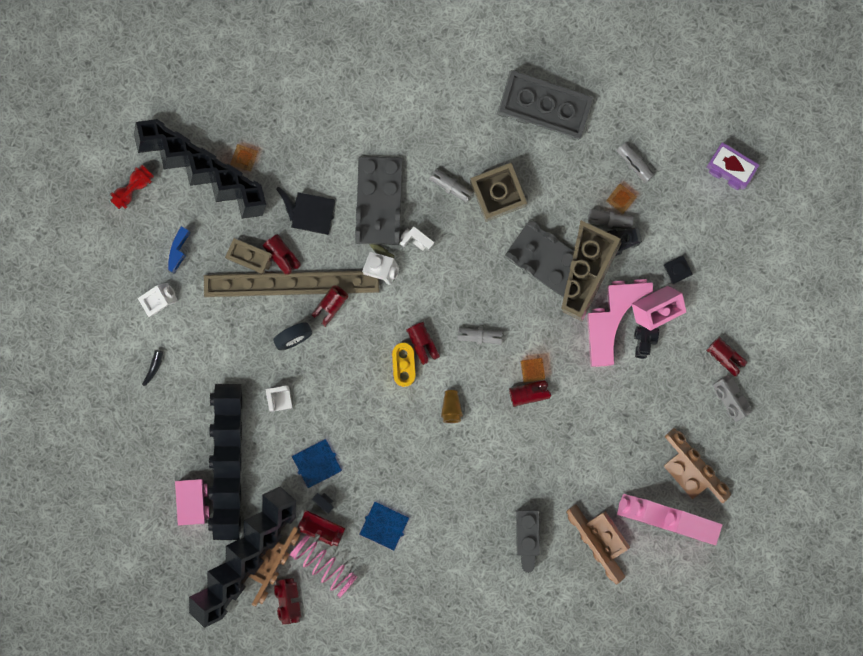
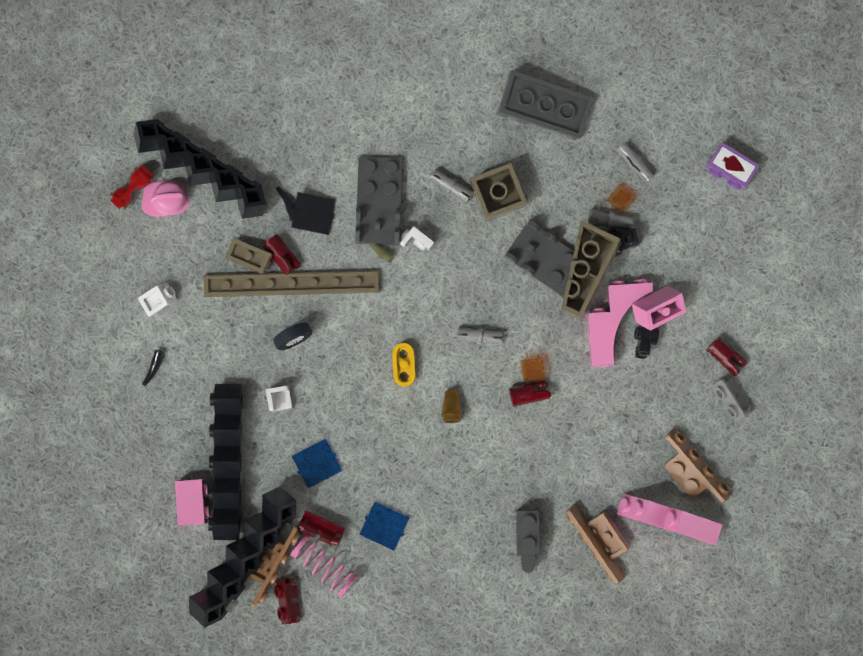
(165, 198): none -> bright pink piece
(175, 256): blue slope -> none
(244, 158): clear orange plate -> none
(324, 502): black plate -> none
(331, 303): dark red hinge -> none
(381, 267): white bracket -> none
(420, 338): dark red hinge -> none
(678, 269): black plate -> none

